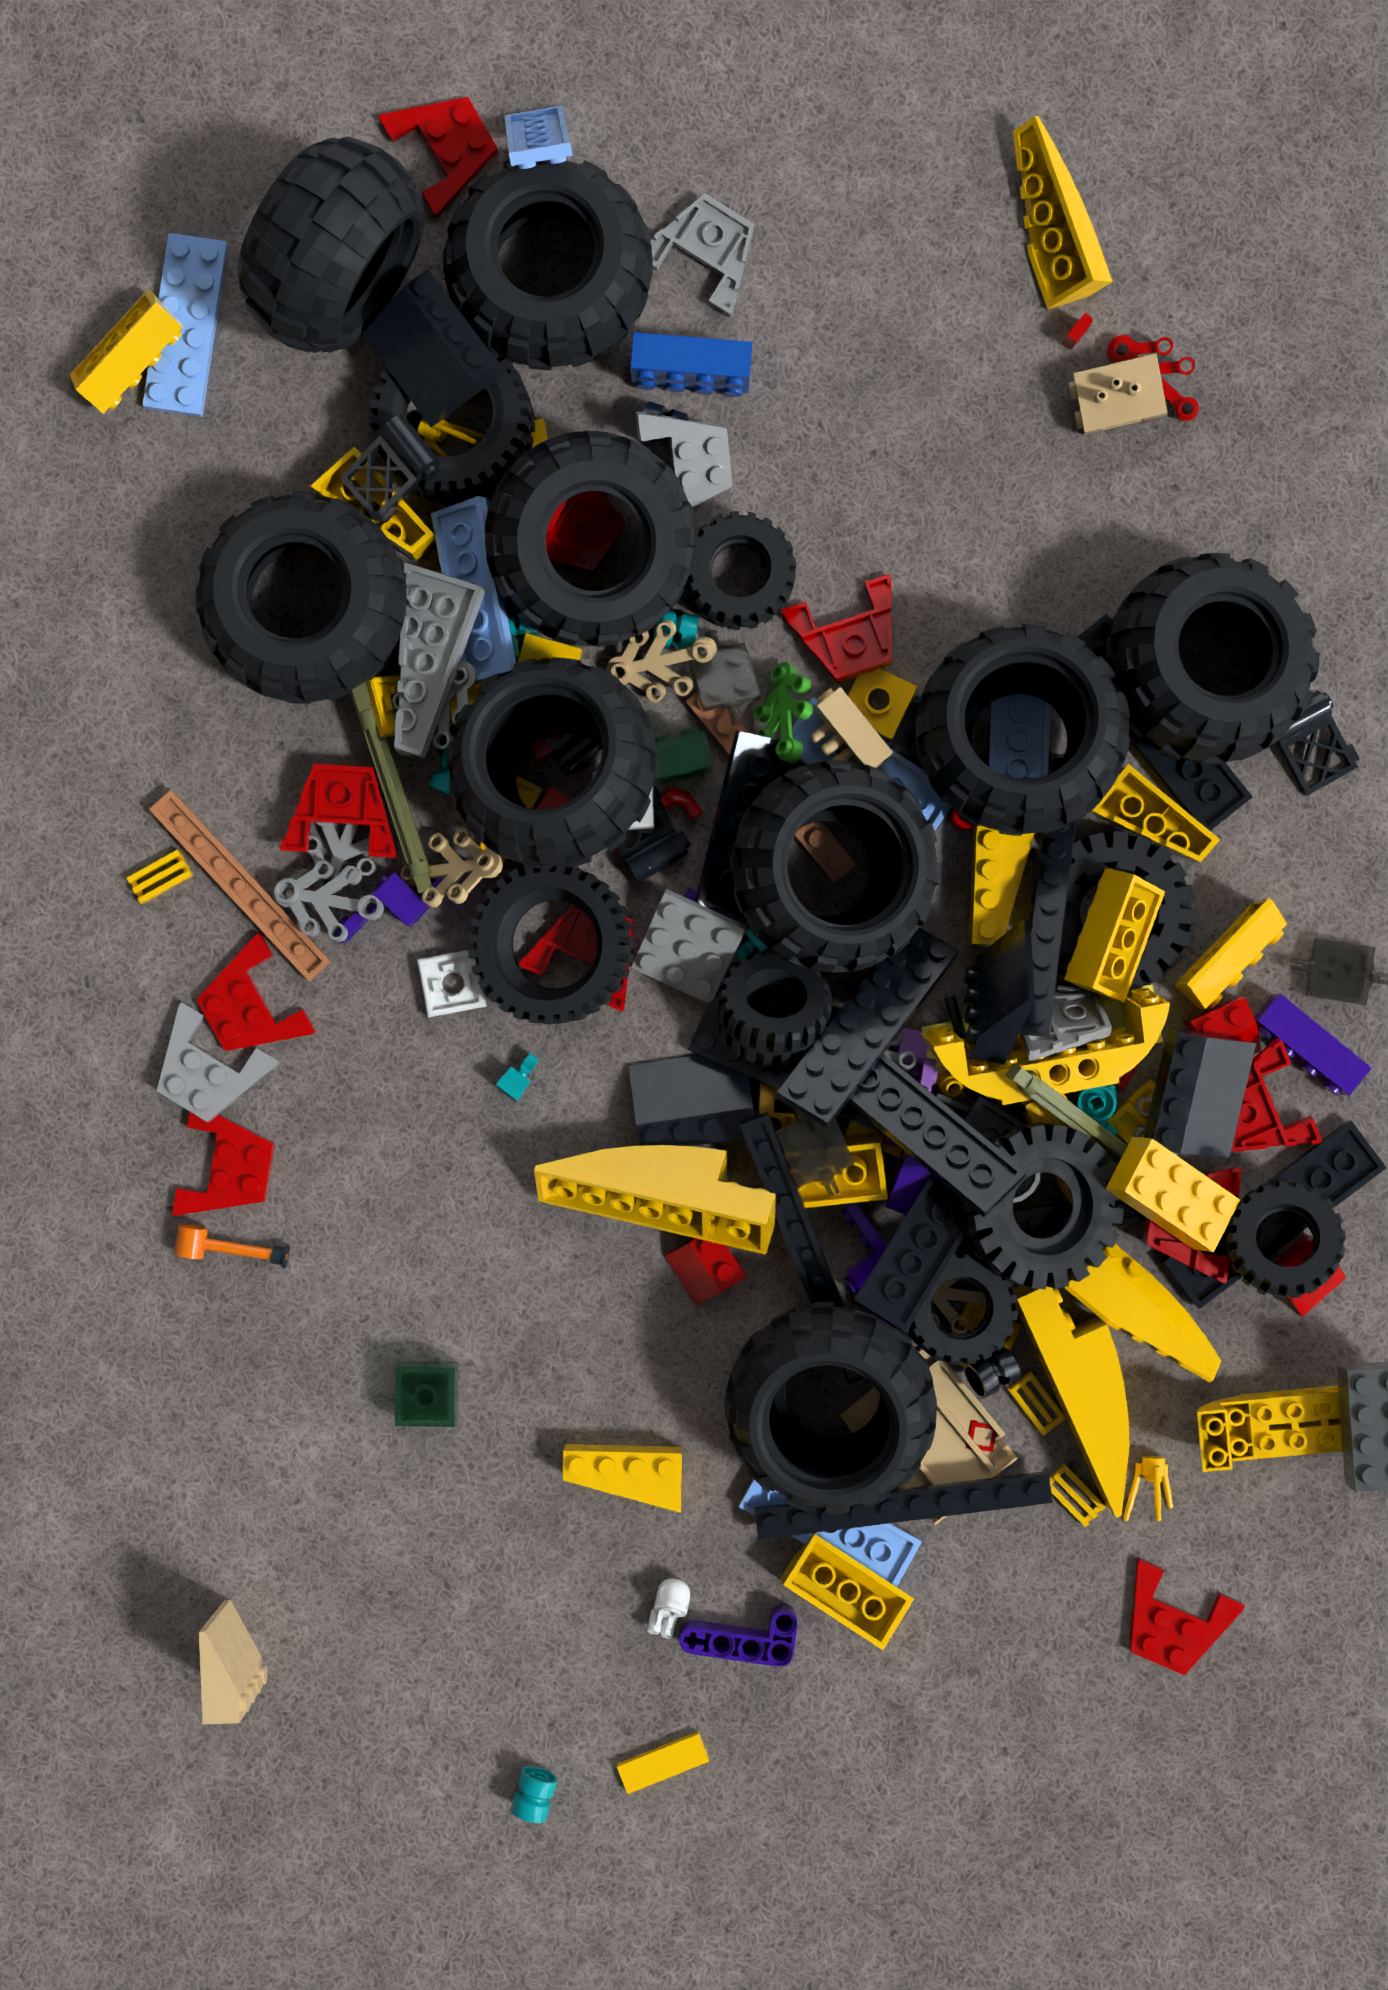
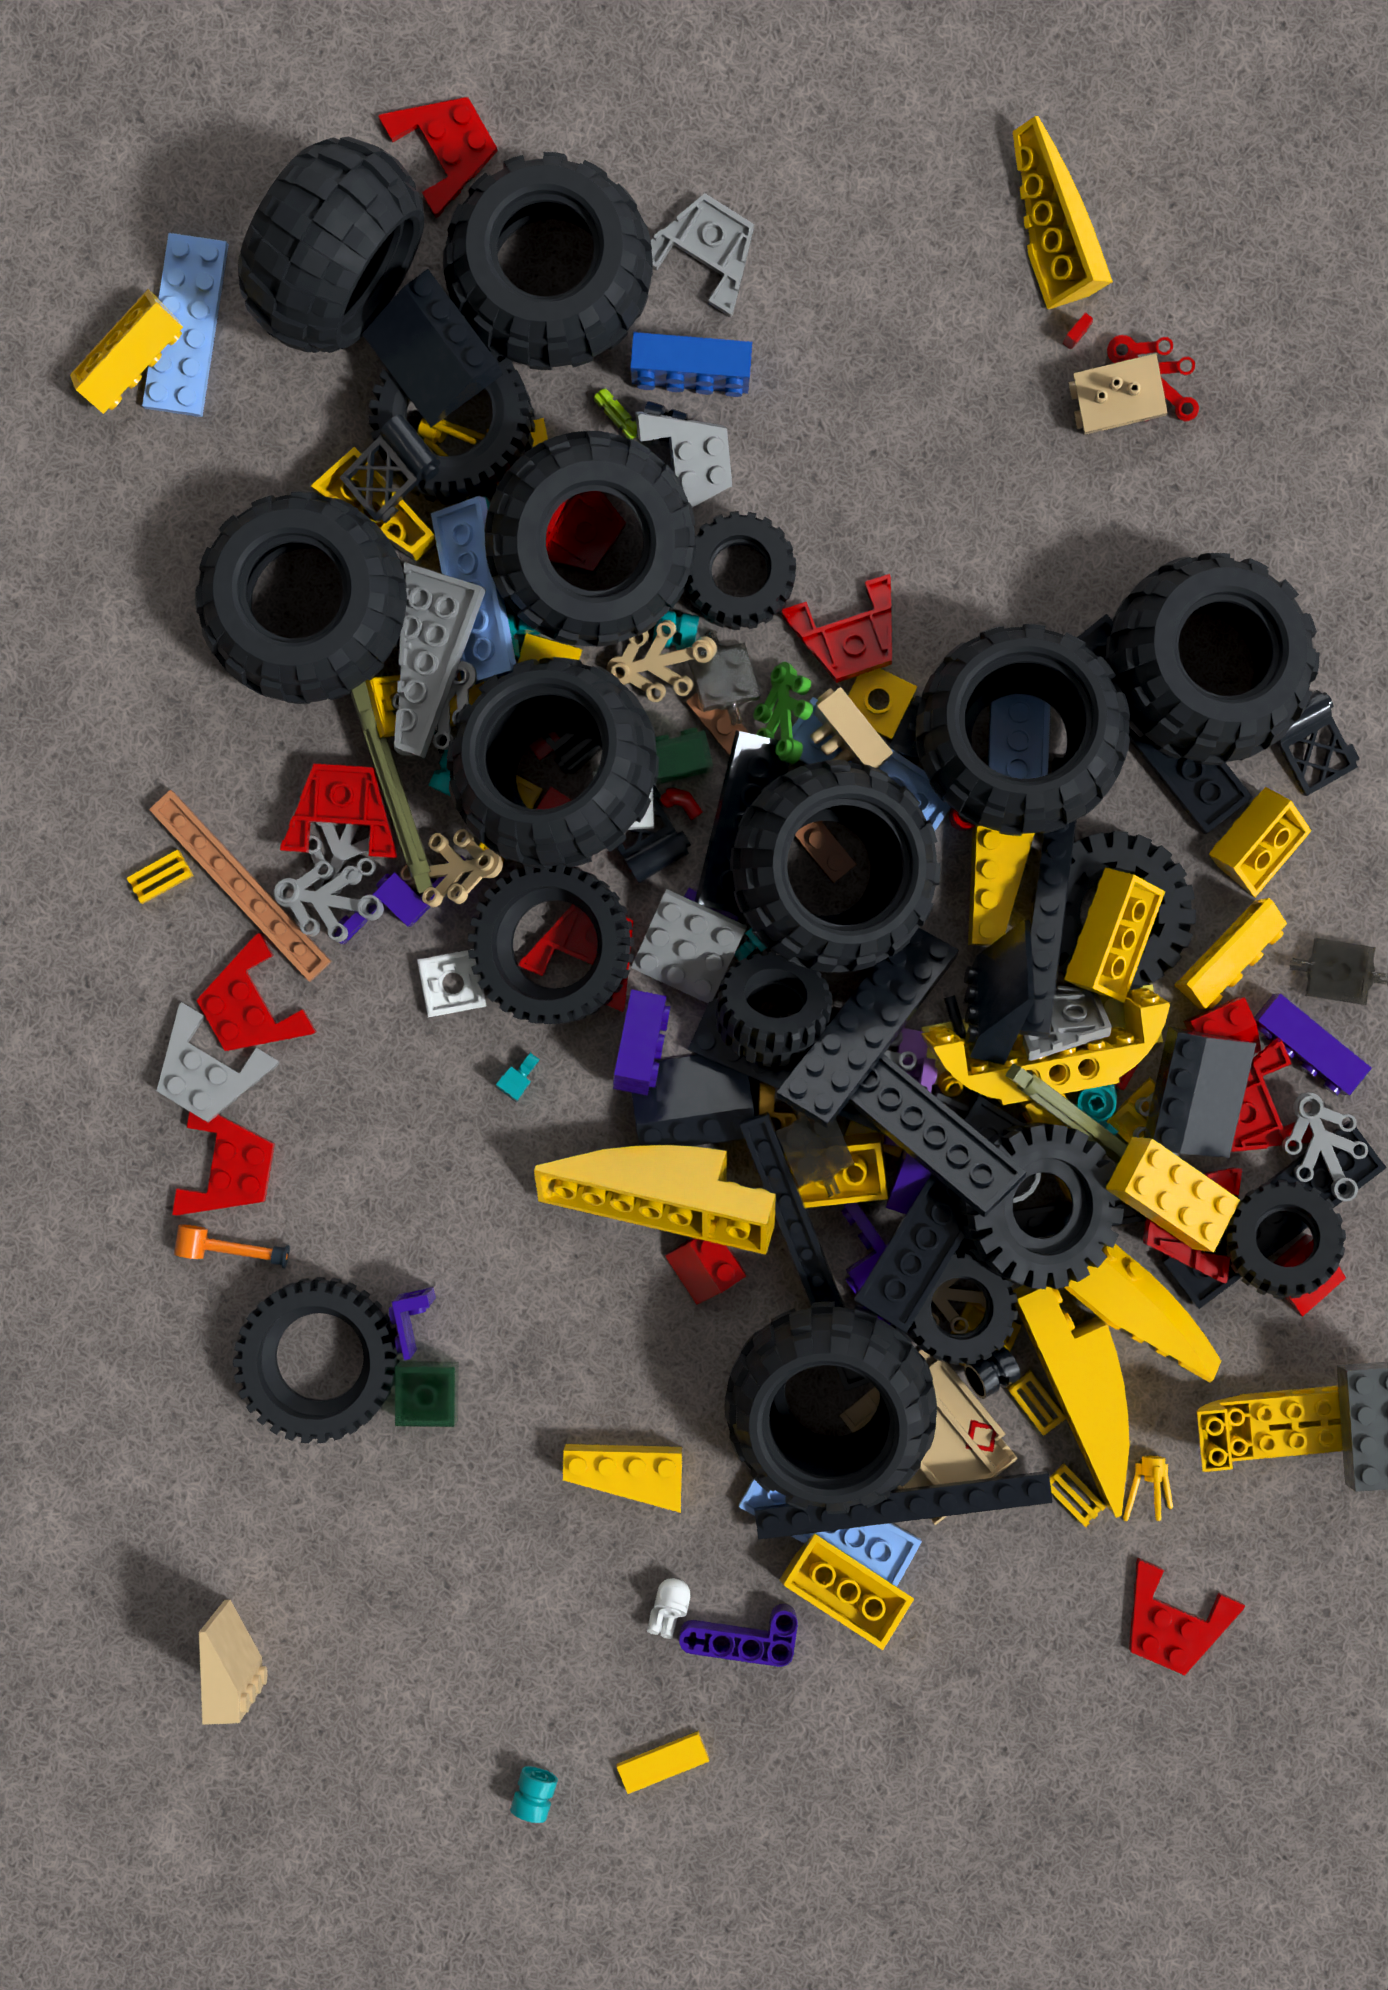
(280, 1403): none -> black tyre
(400, 1311): none -> dark purple bracket
(537, 137): light blue plate -> none
(616, 413): none -> lime axle
(641, 1042): none -> dark purple brick
(1147, 811): yellow wedge -> none
(1260, 841): none -> yellow slope
(1322, 1142): none -> light grey plant

